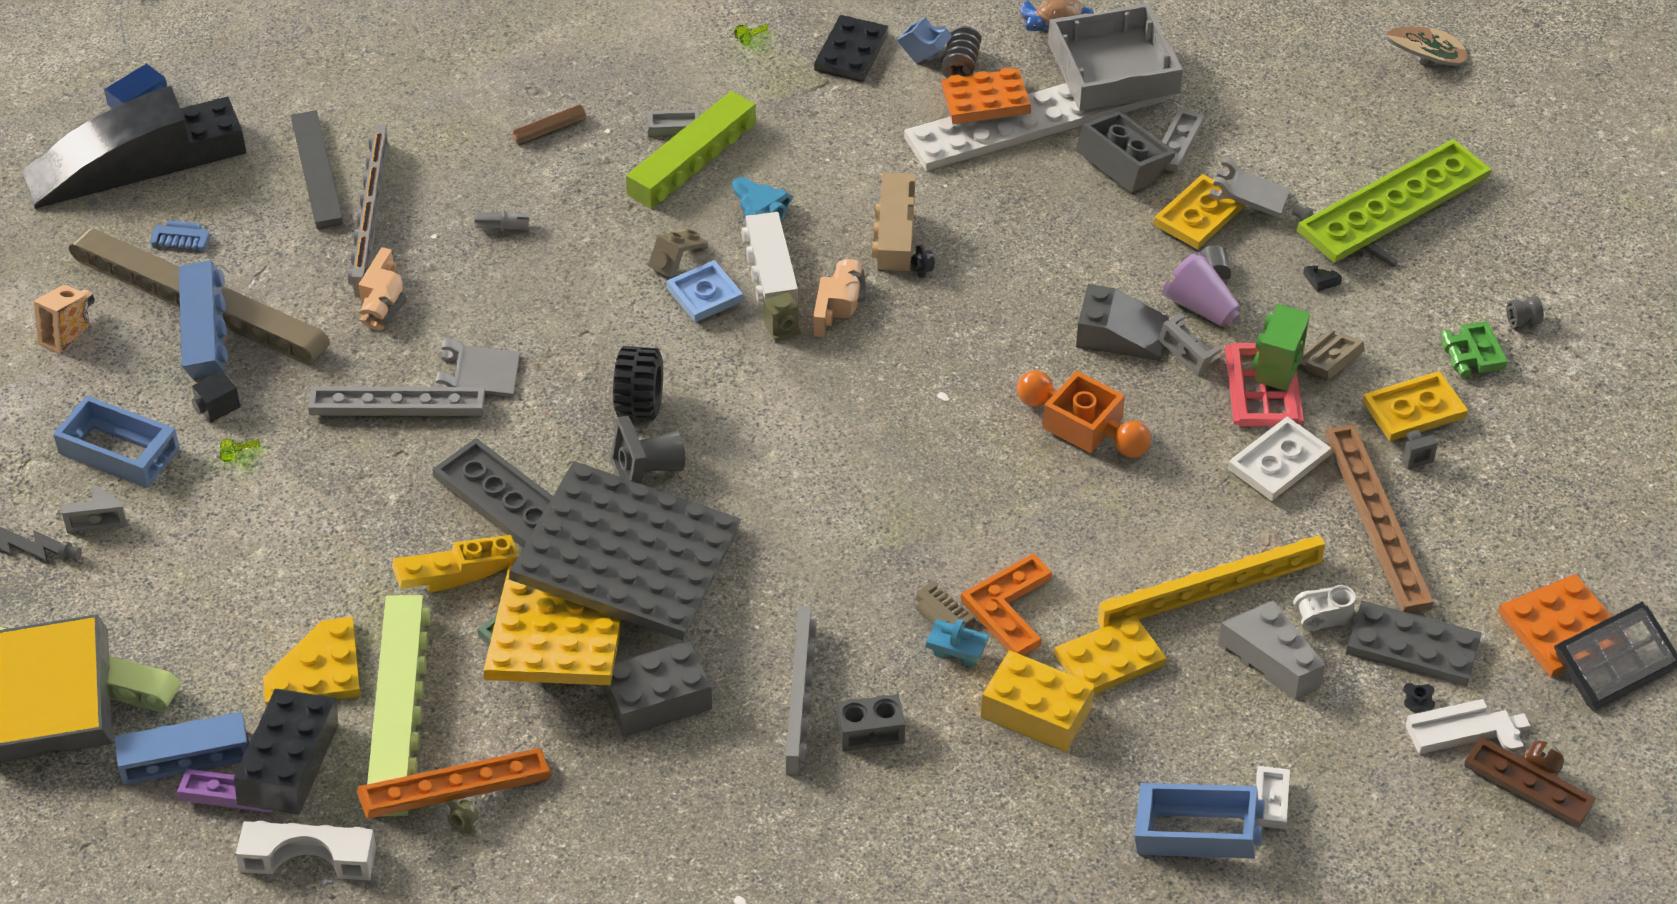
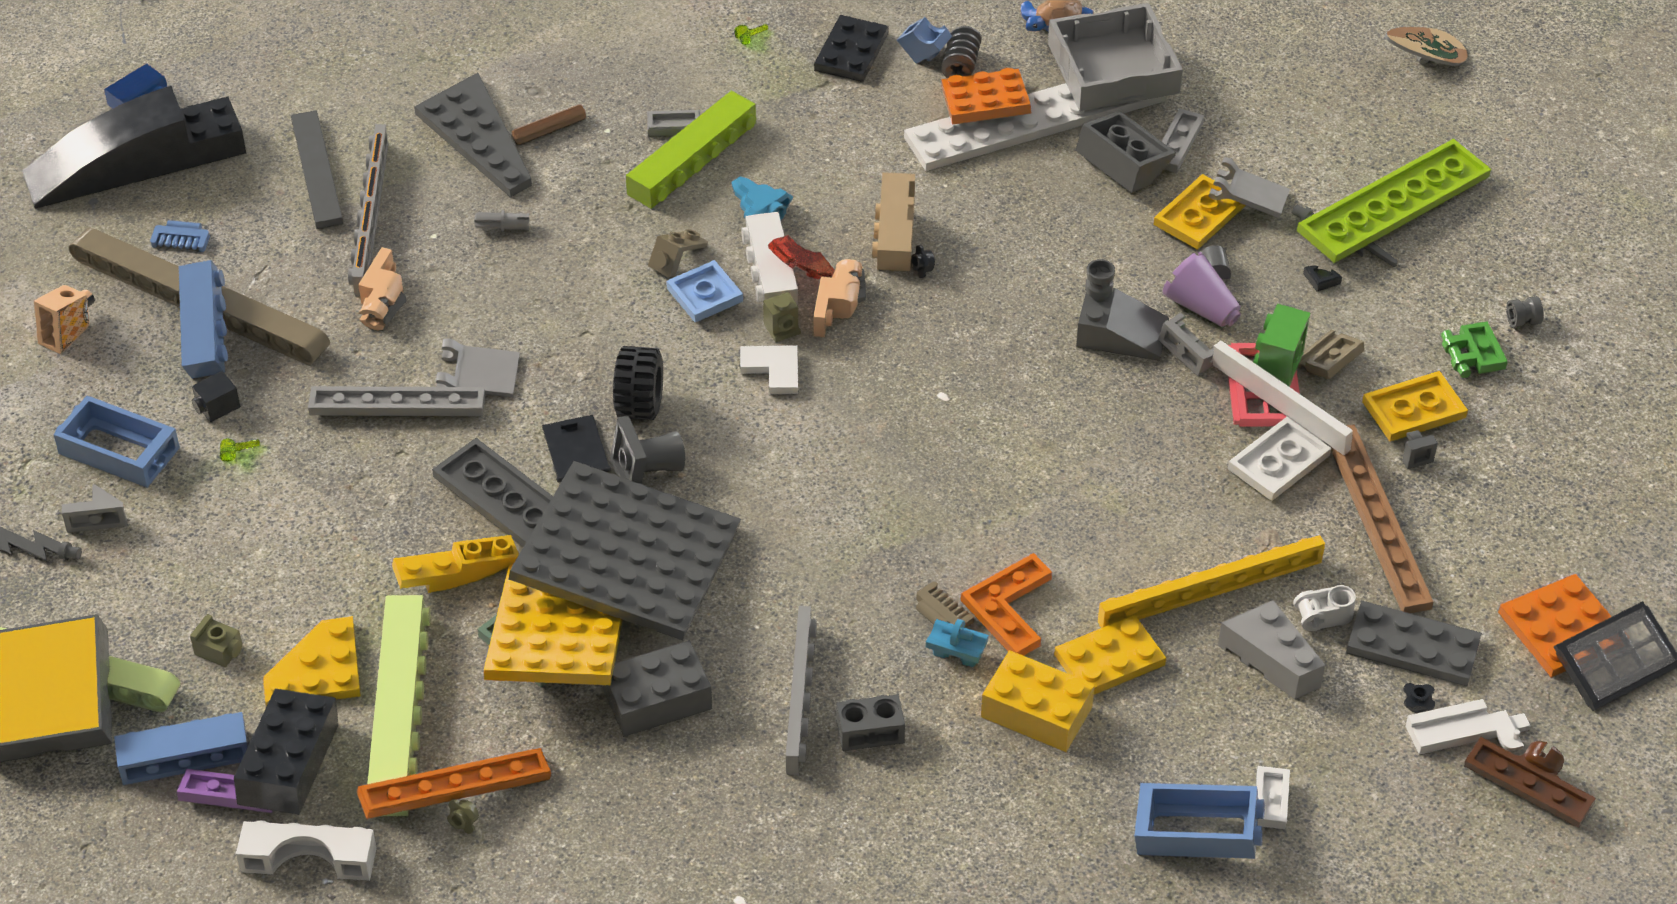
(216, 641): none -> olive brick
(474, 128): none -> dark grey wing
(575, 441): none -> black container
(778, 361): none -> white tile
(794, 255): none -> clear red tile
(1084, 412): orange brick -> none
(1100, 278): none -> dark grey wheel
(1282, 397): none -> white tile

